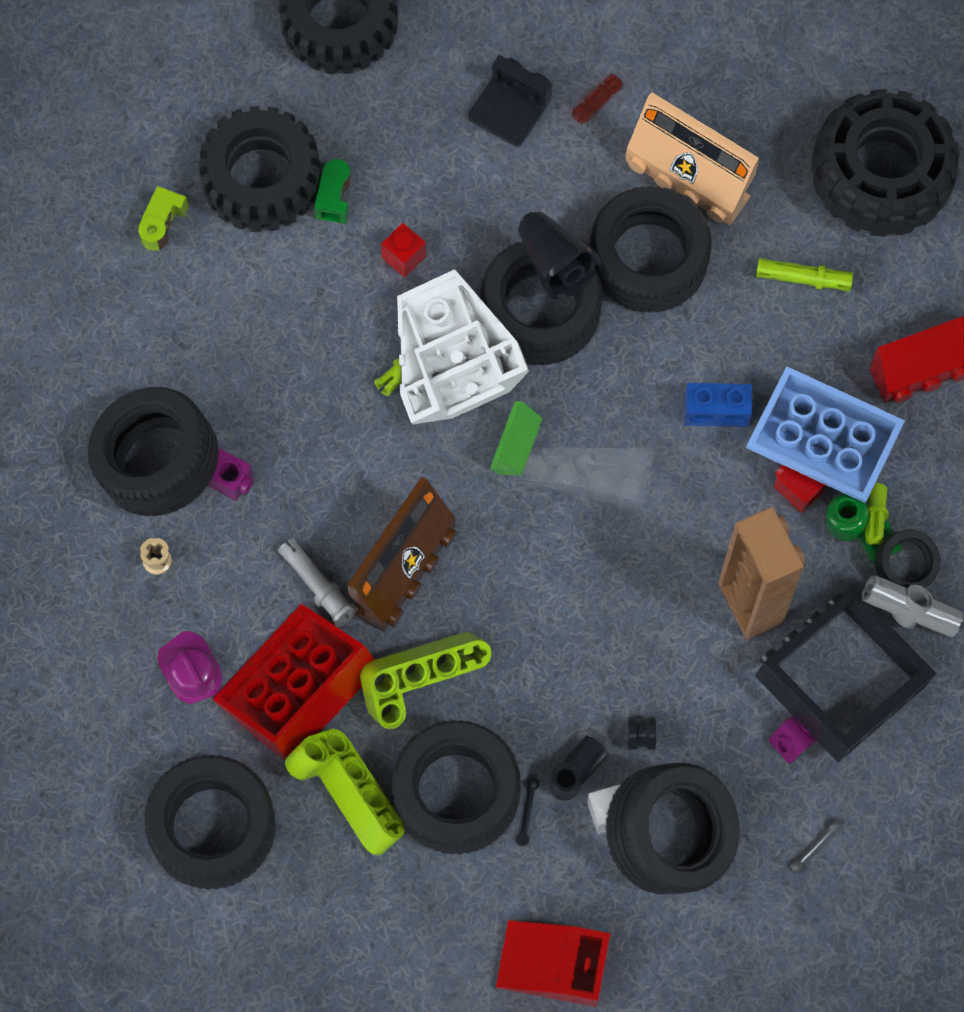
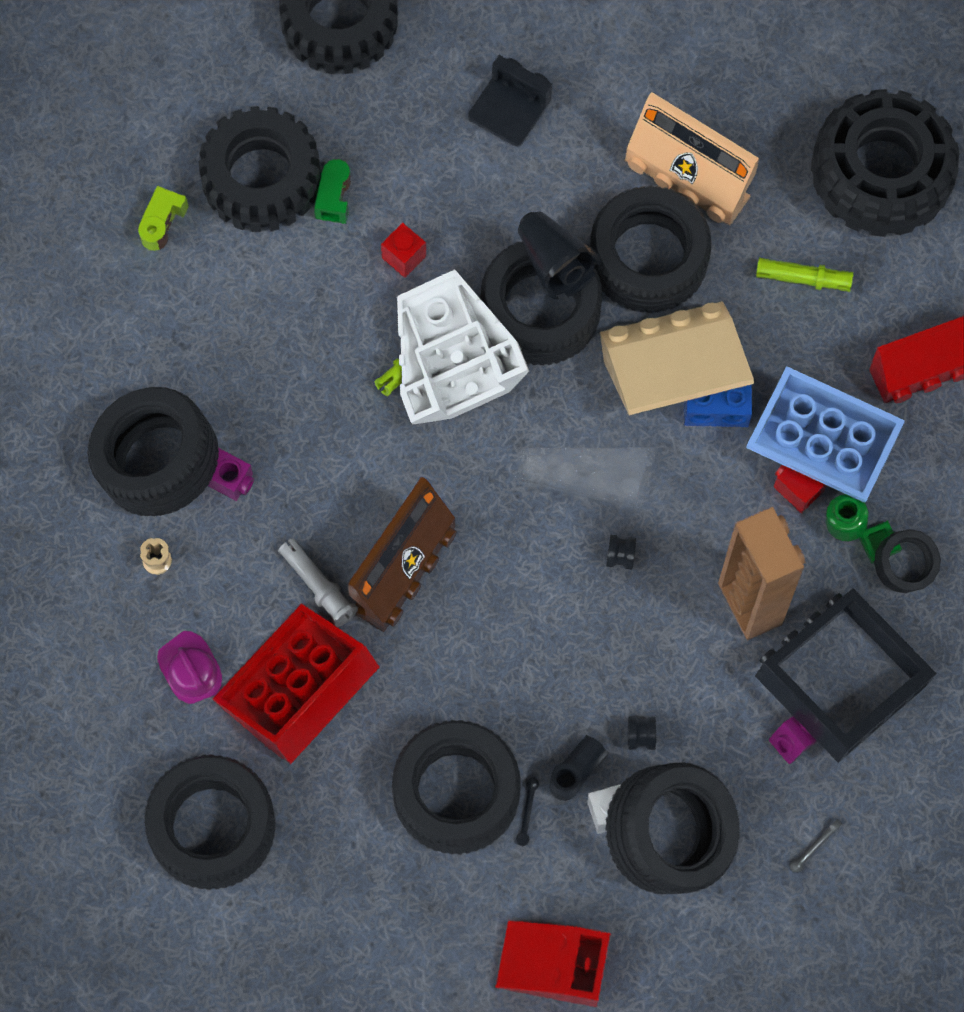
(350, 785): lime beam -> none
(424, 674): lime beam -> none
(516, 440): bright green panel -> none
(597, 98): clear red axle -> none
(621, 552): none -> black wheel
(675, 358): none -> tan slope
(877, 514): lime axle -> none
(912, 606): light grey piece -> none

